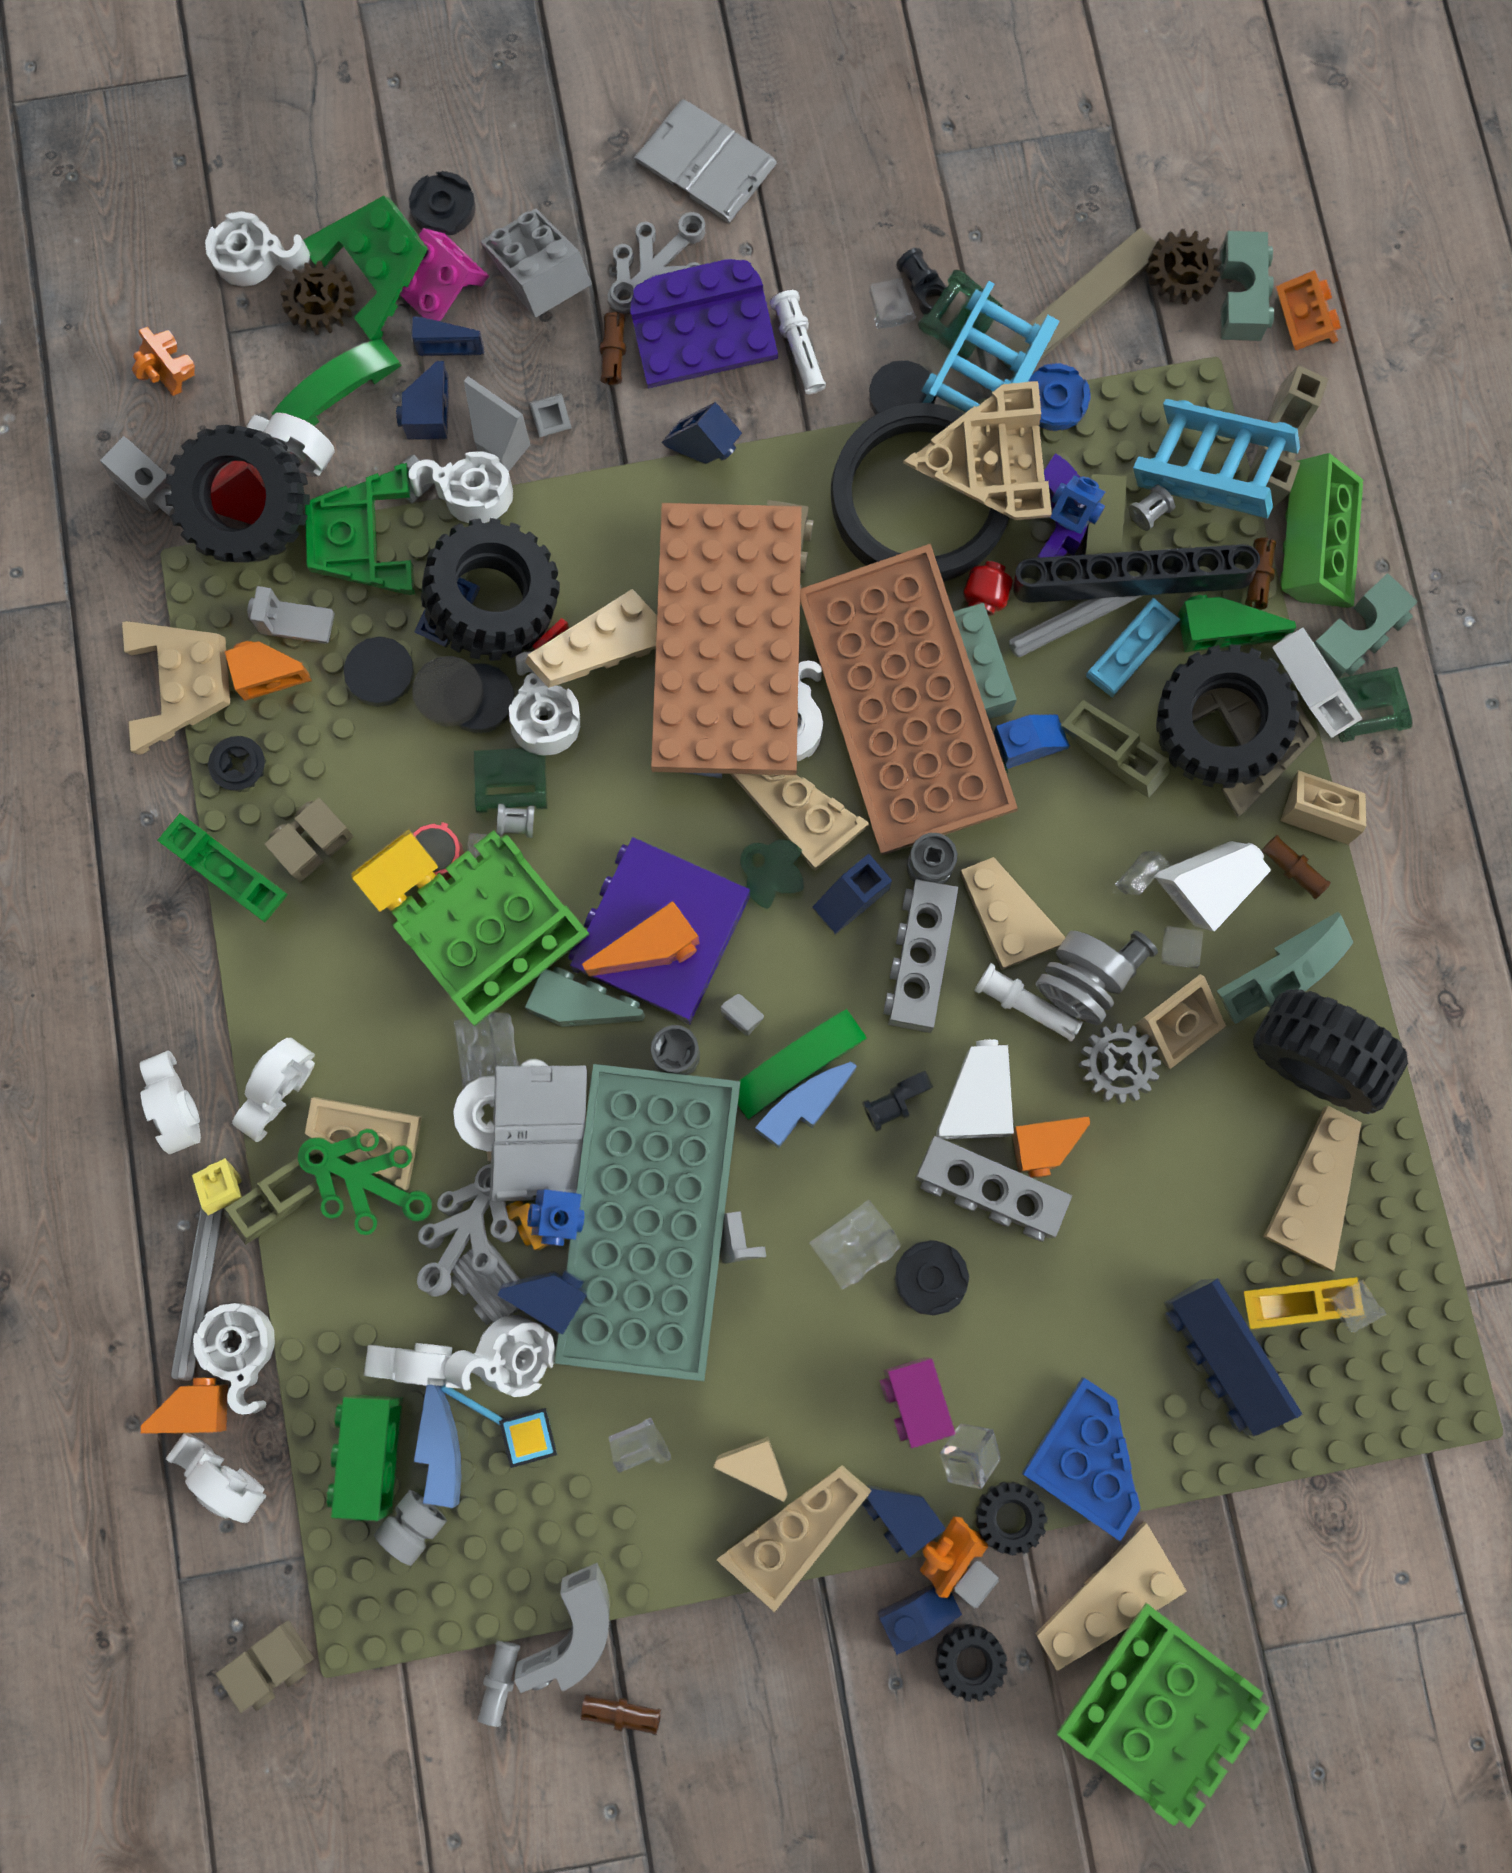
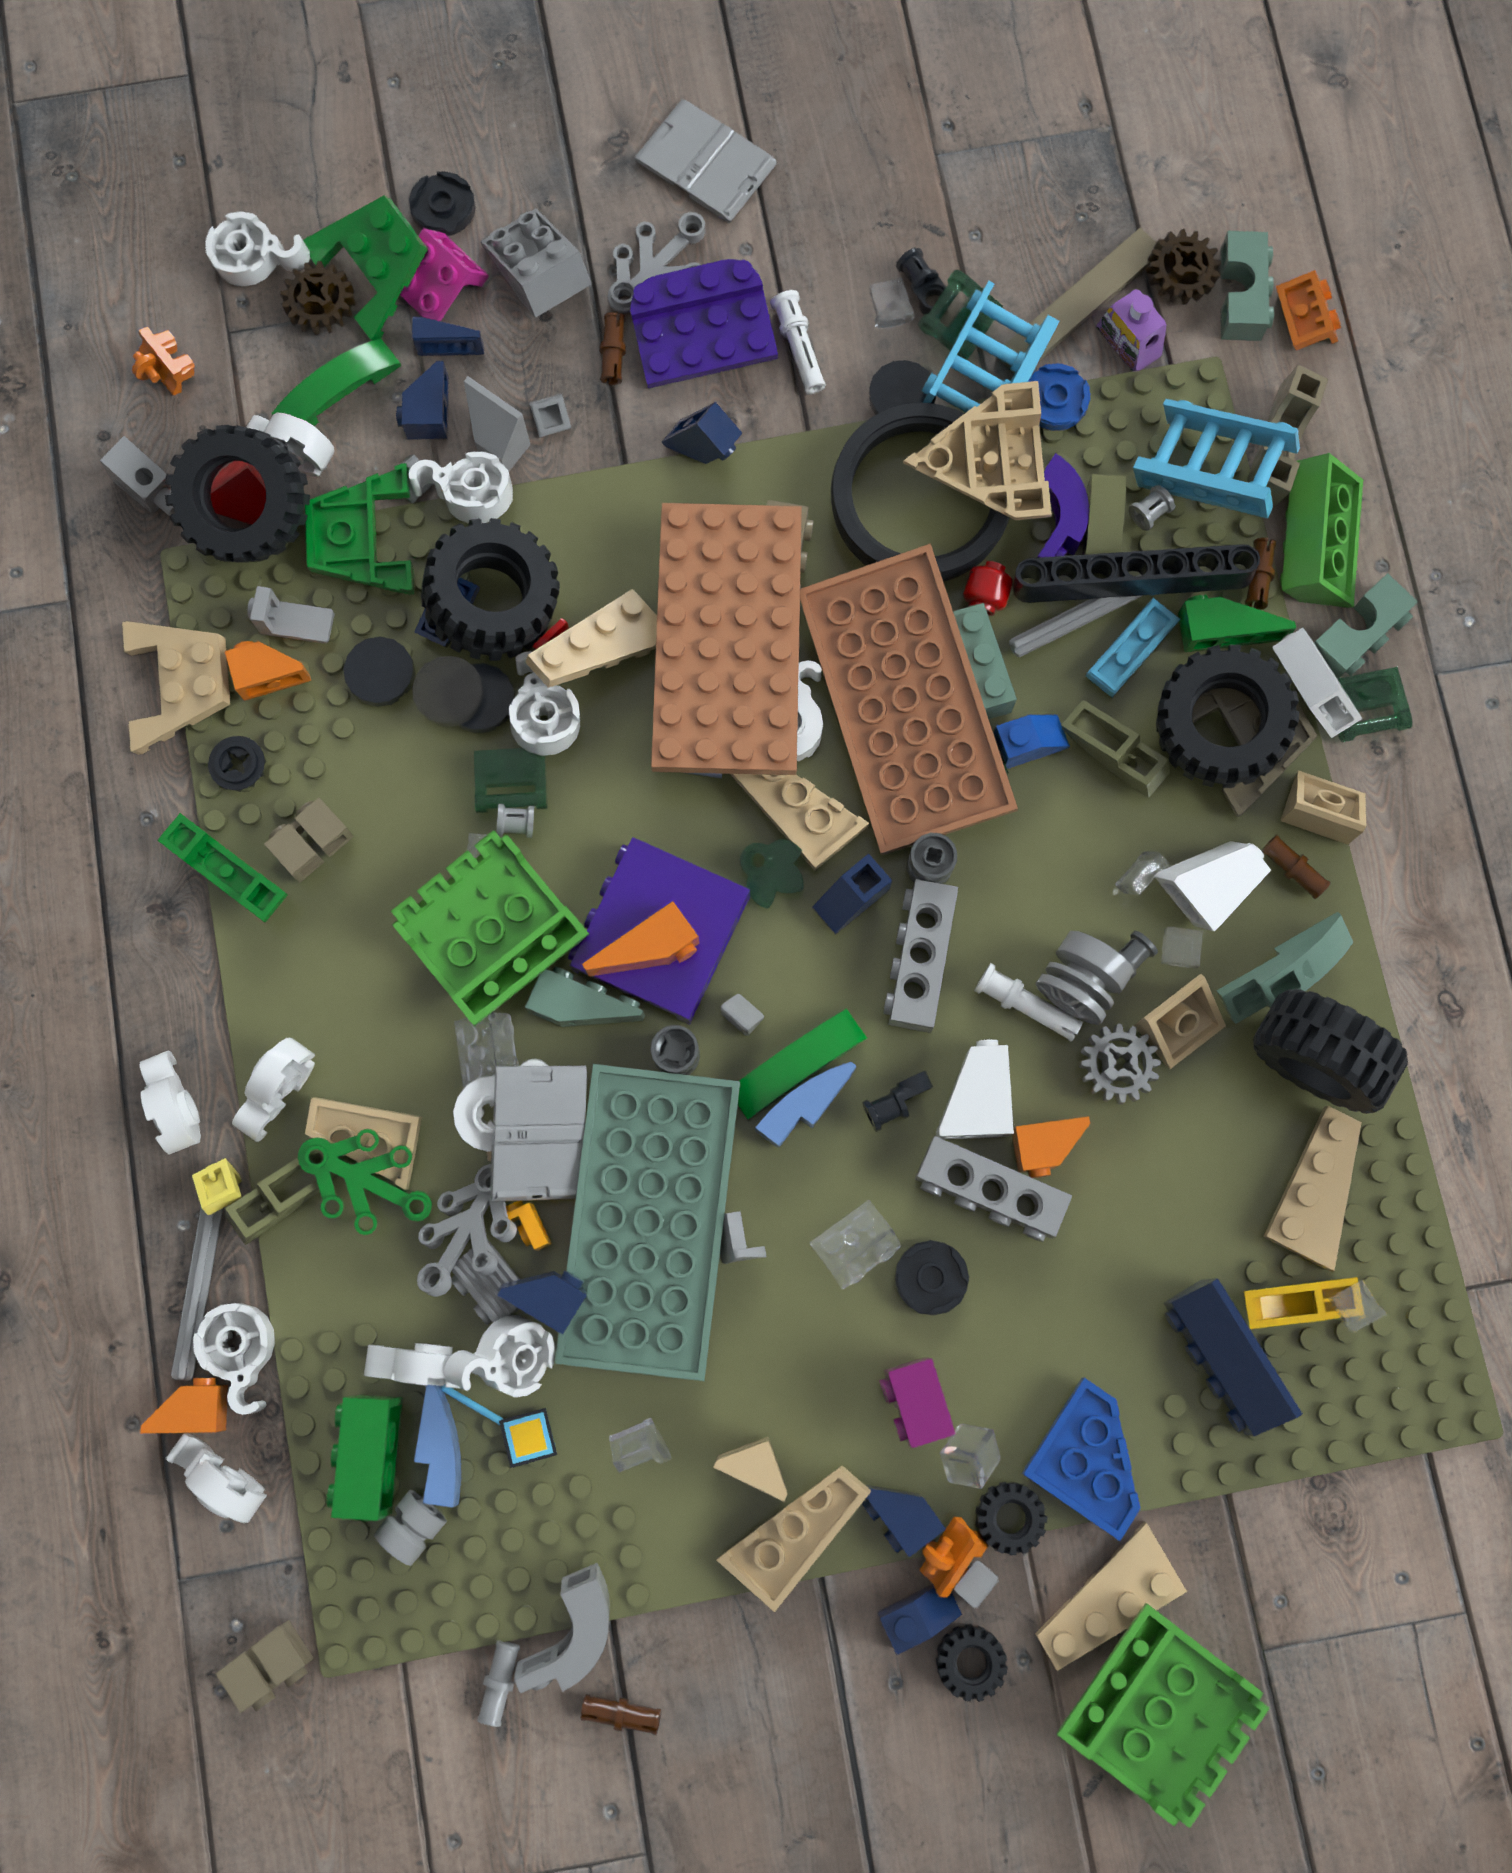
(395, 872): yellow brick -> none
(441, 846): pearl dark grey piece -> none
(569, 1215): blue brick -> none
(1008, 915): tan wing -> none
(1077, 503): blue brick -> none
(1134, 330): none -> medium lavender torso

